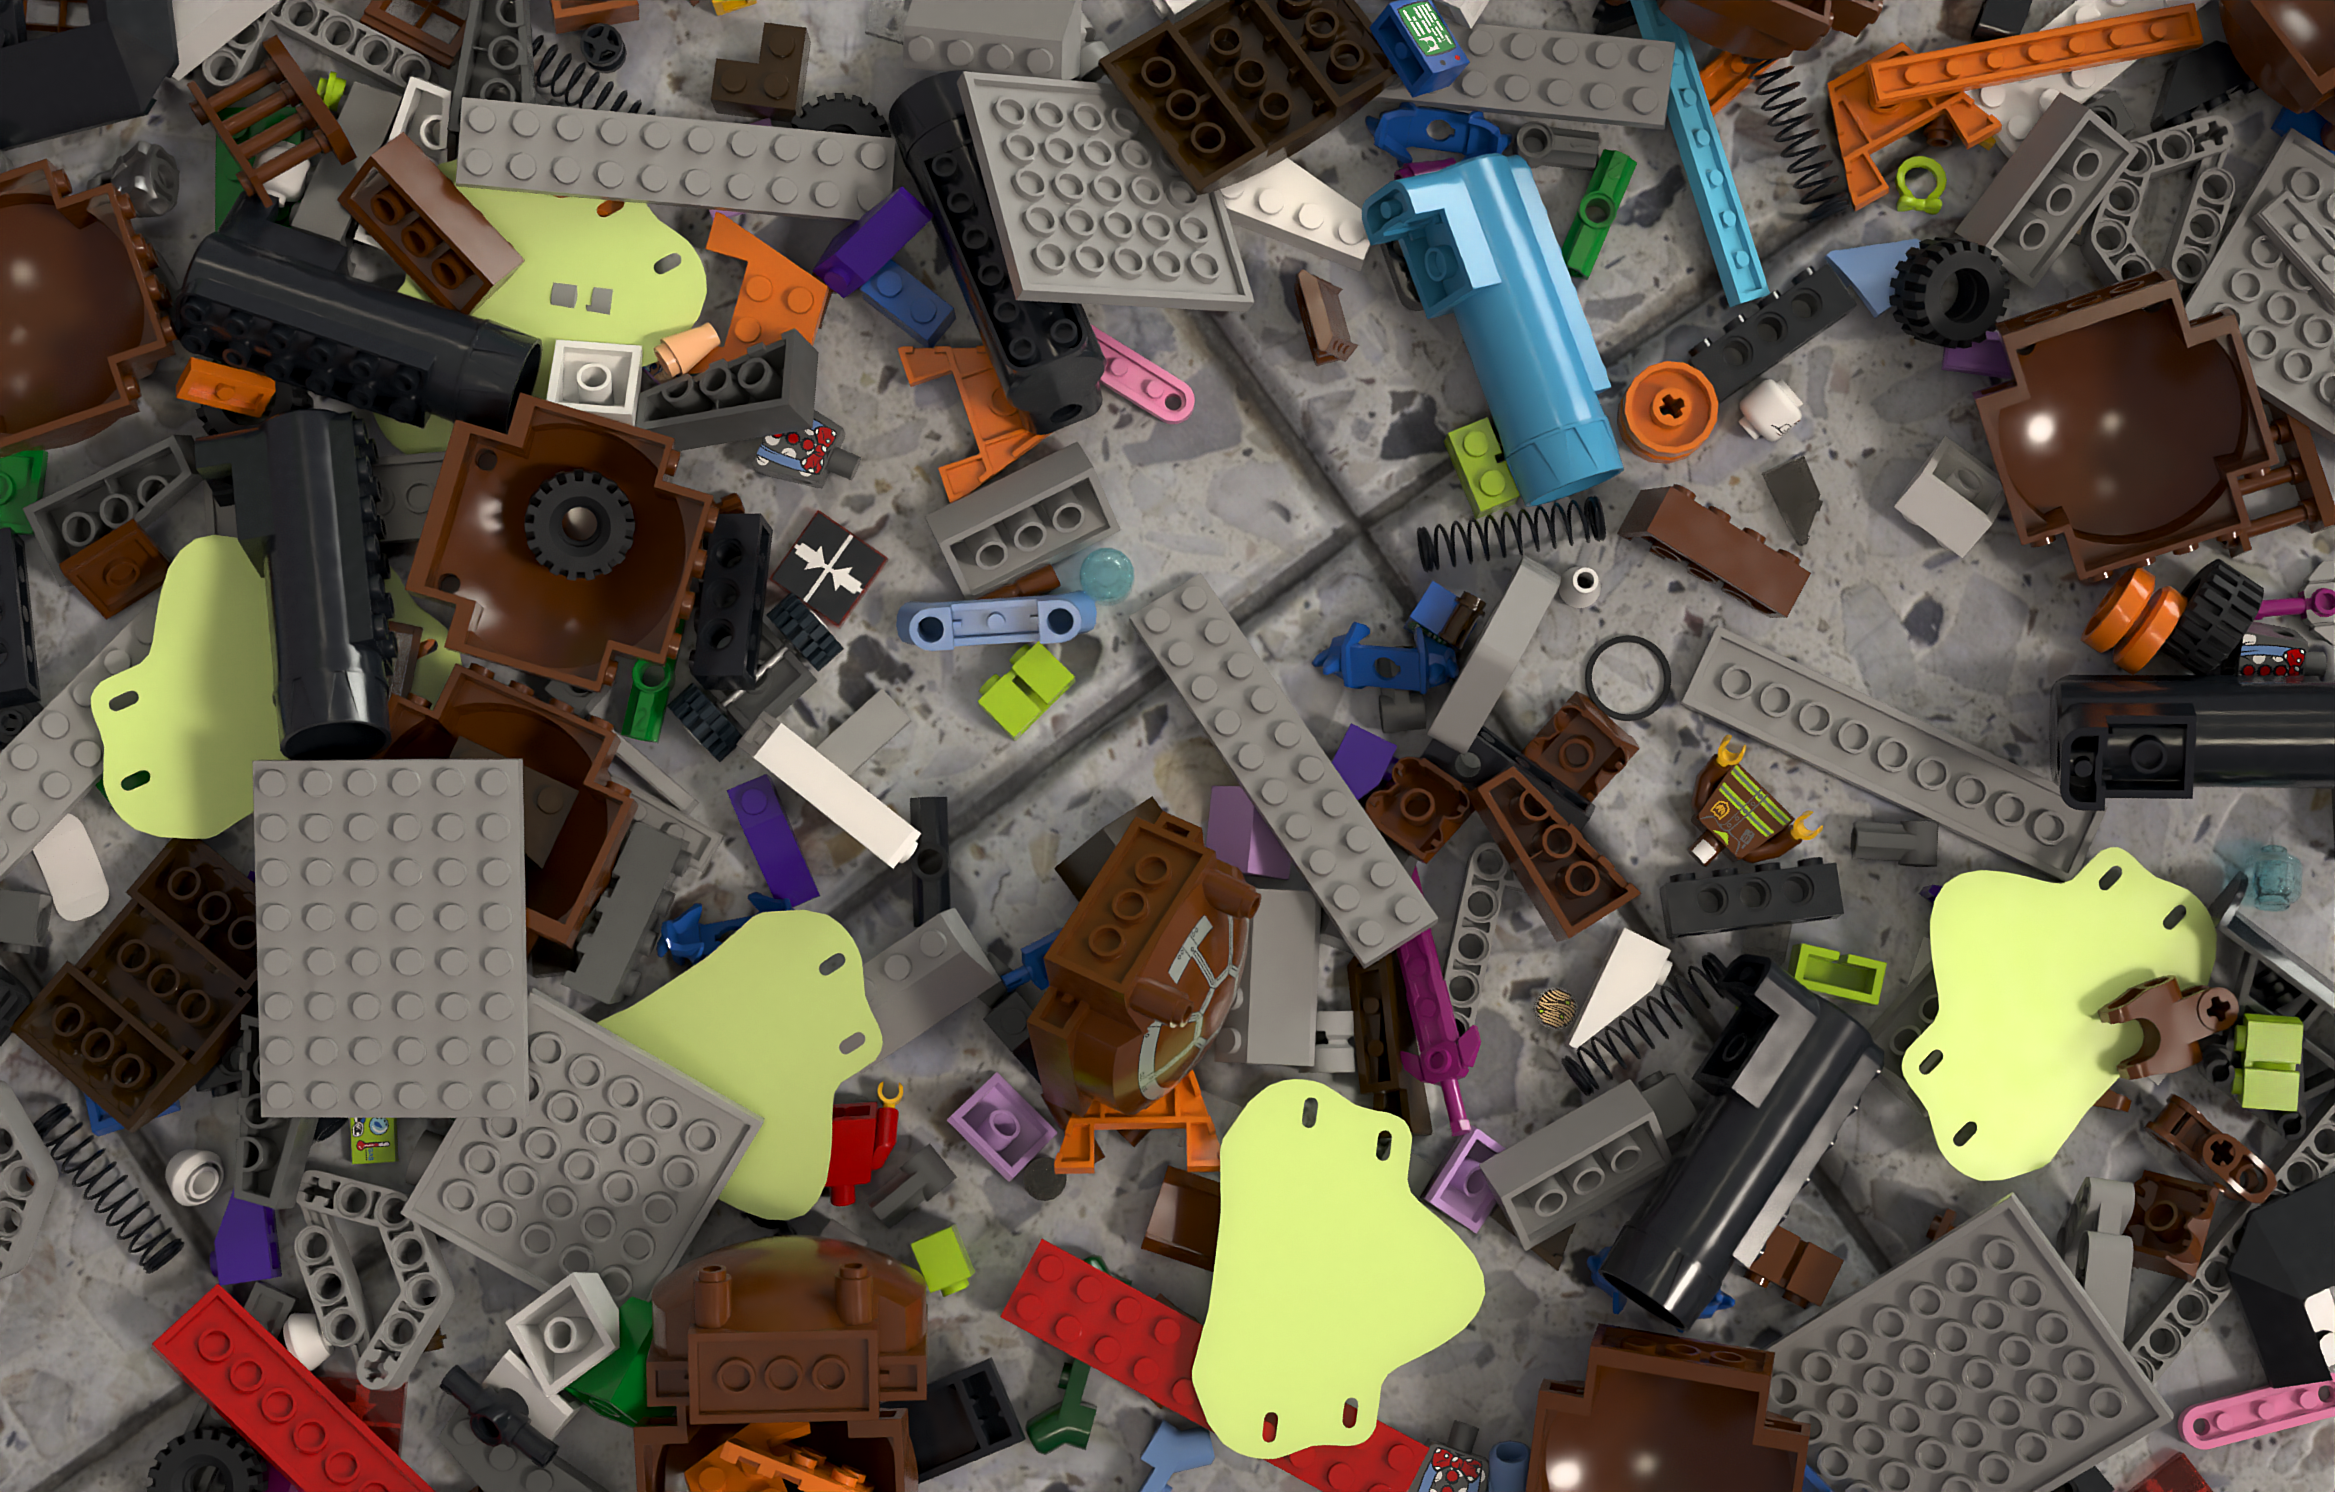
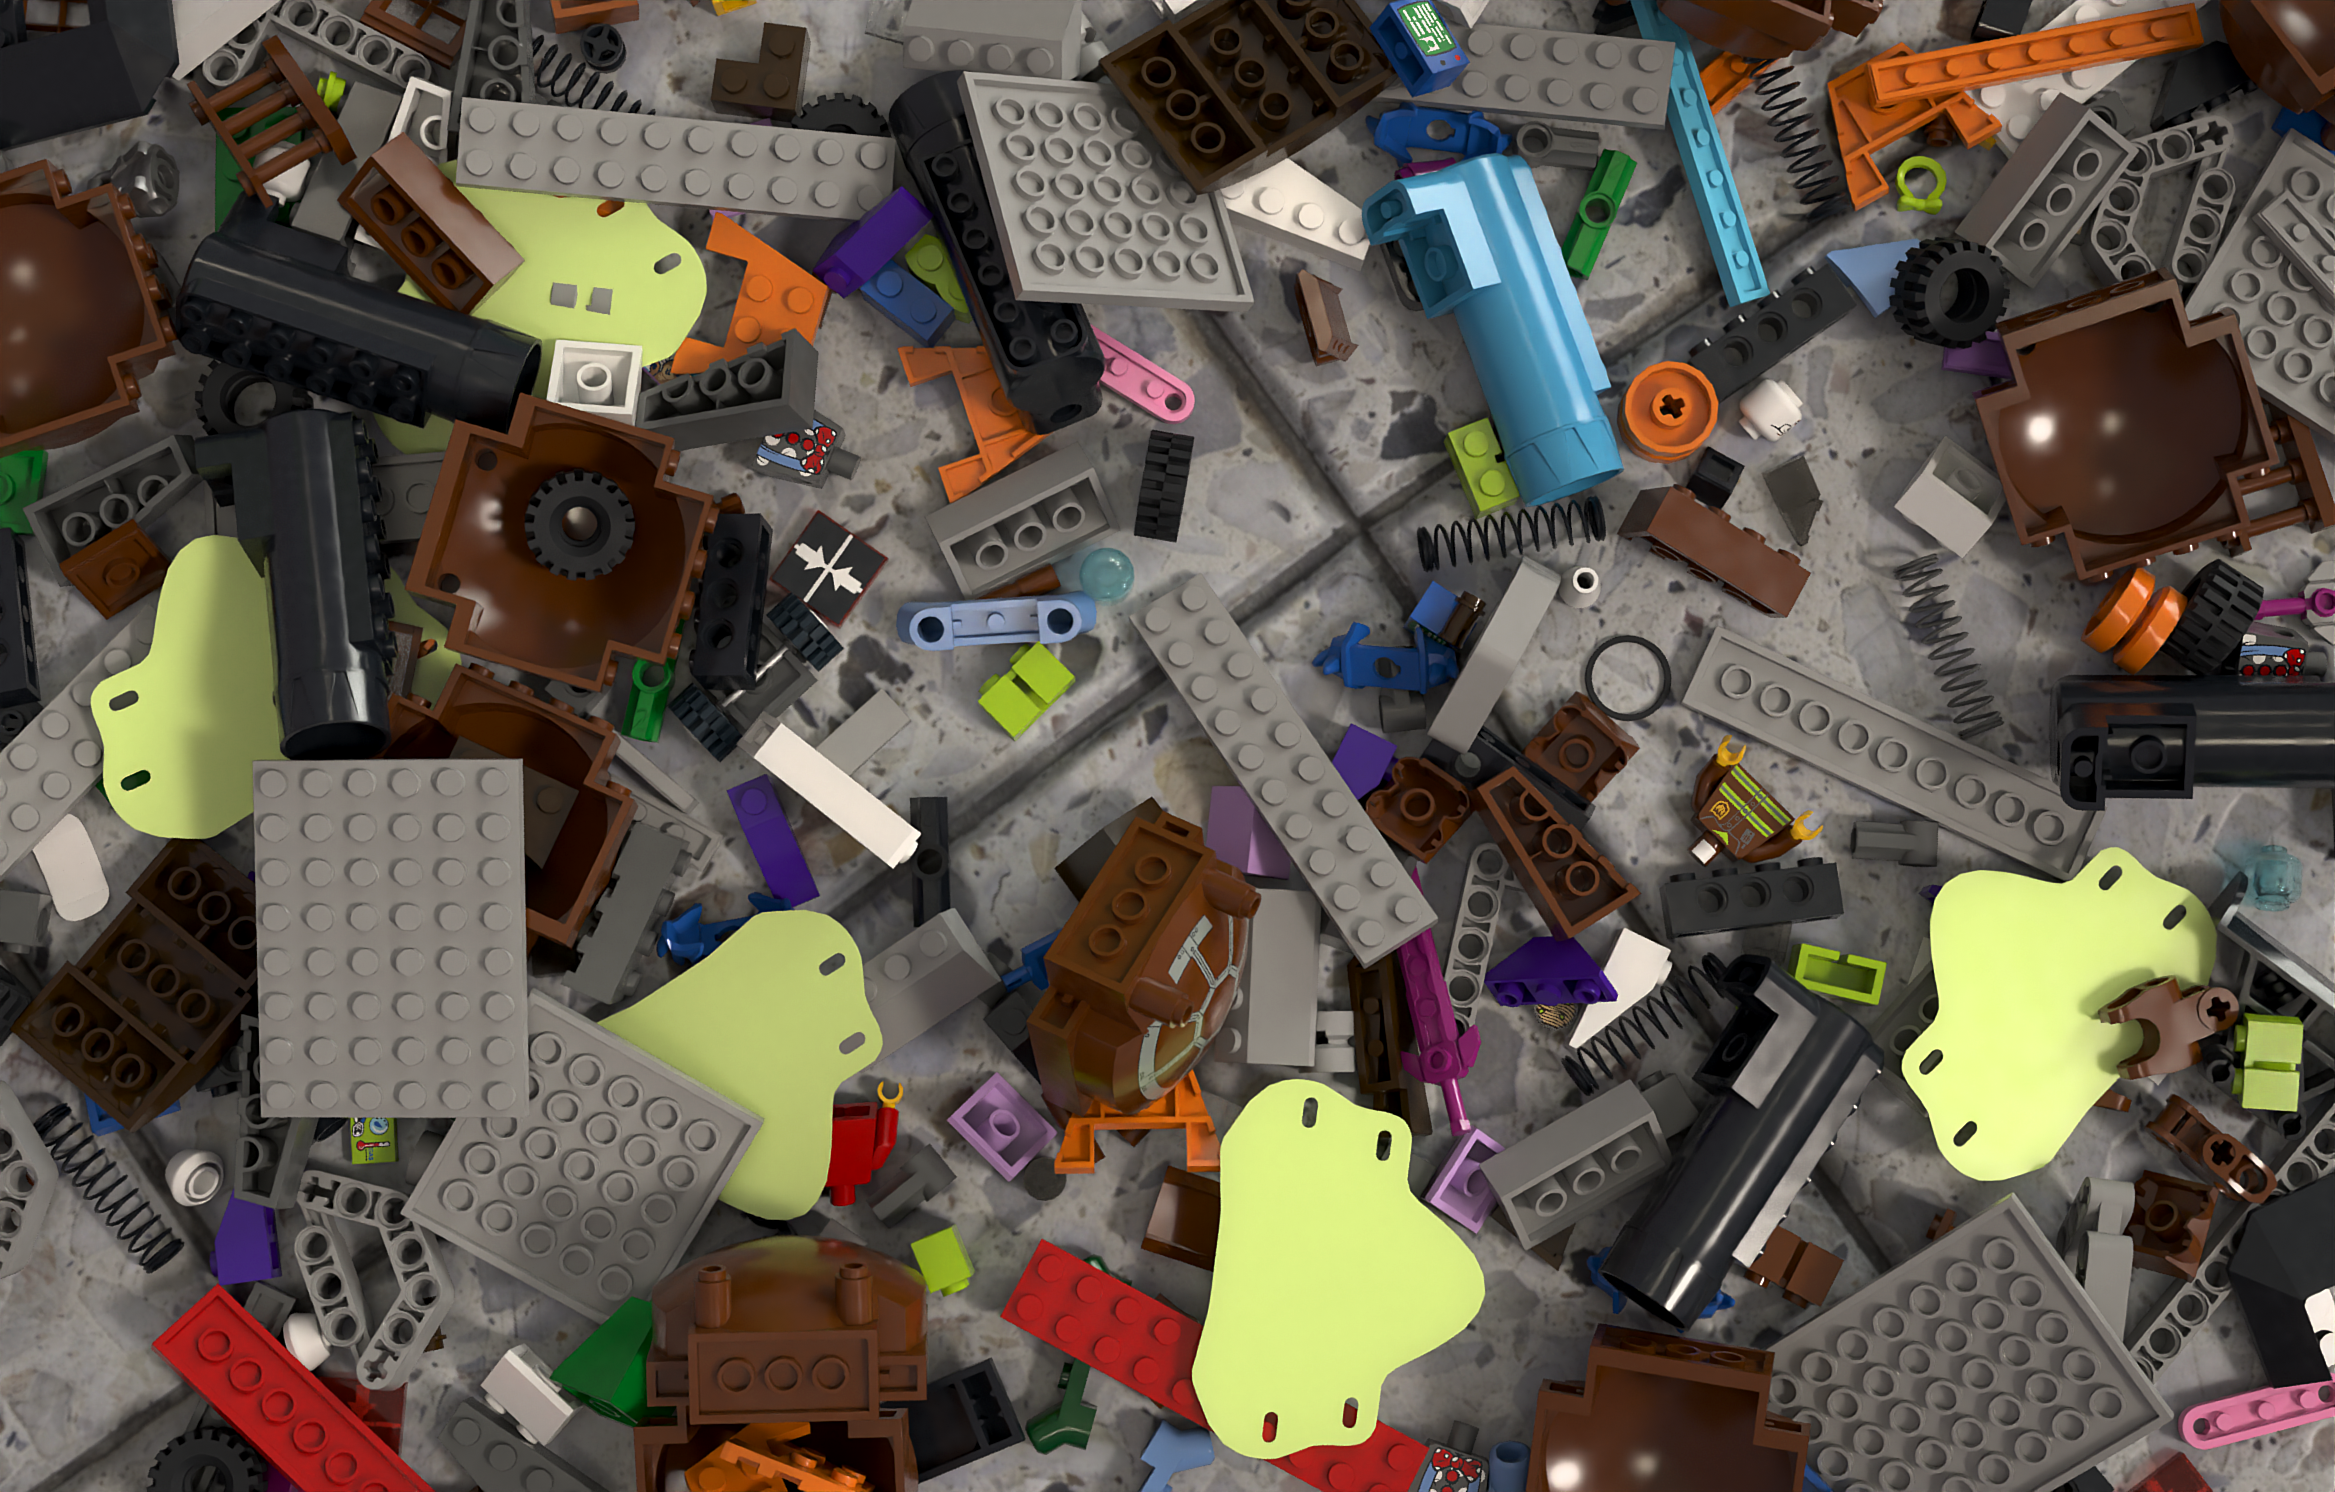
(225, 387): orange plate -> none
(499, 1417): black pin -> none
(567, 1330): white slope -> none
(684, 350): light nougat cone -> none
(931, 267): none -> lime brick
(1163, 486): none -> black tyre
(1549, 975): none -> dark purple slope
(1714, 478): none -> black slope
(1915, 565): none -> dark grey piece

